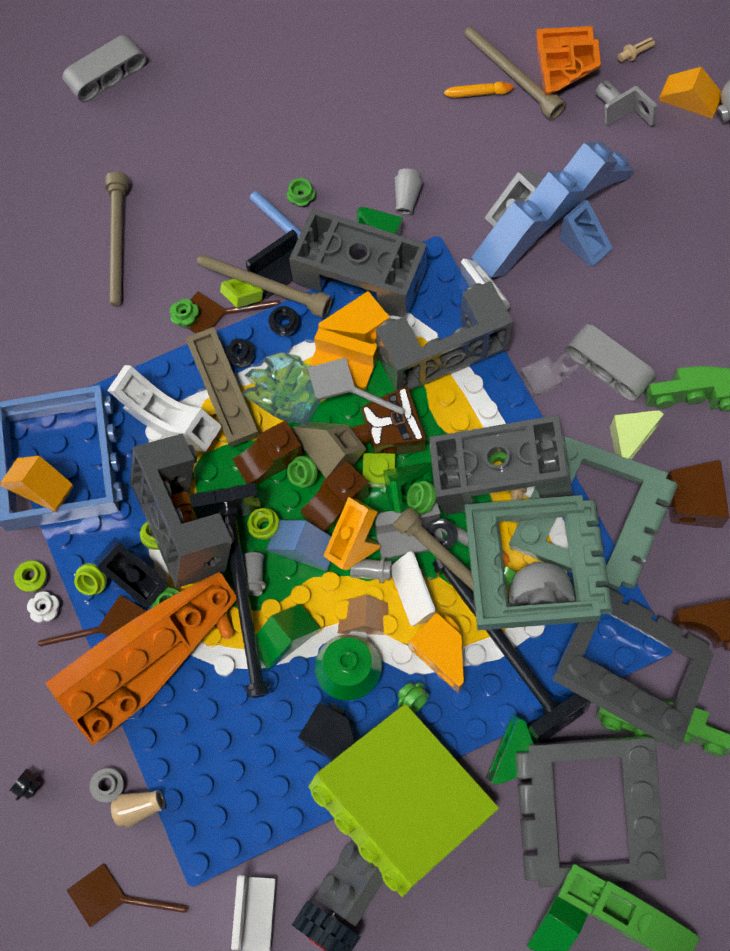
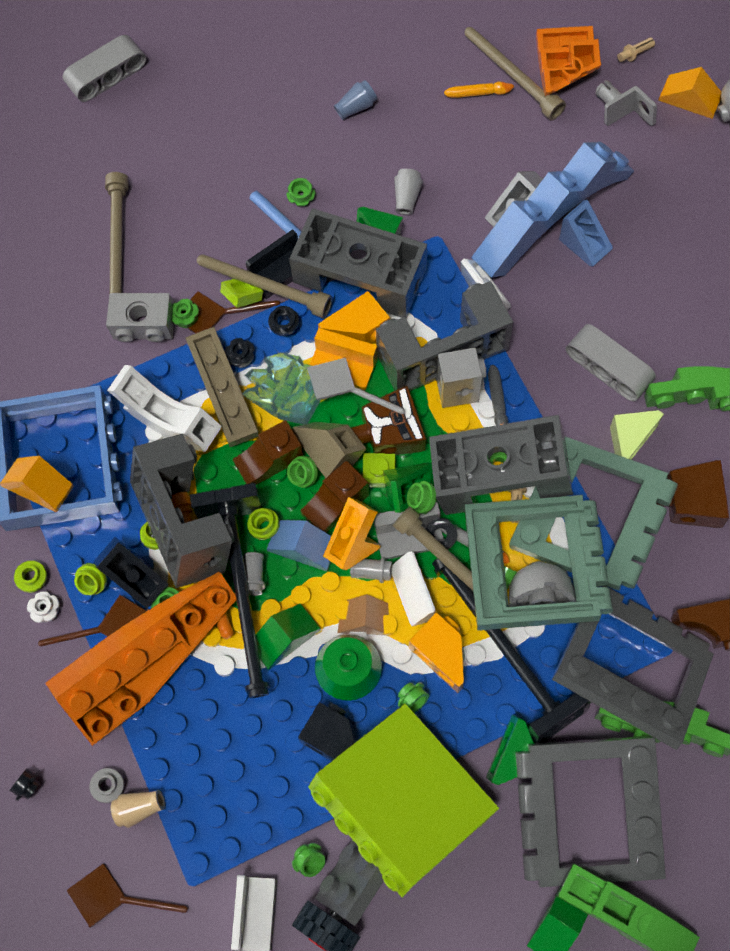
(128, 307): none -> light grey brick
(308, 860): none -> bright green plate
(355, 100): none -> sand blue cone
(460, 377): none -> light grey brick
(497, 396): none -> dark grey piece
(544, 376): clear plate -> none

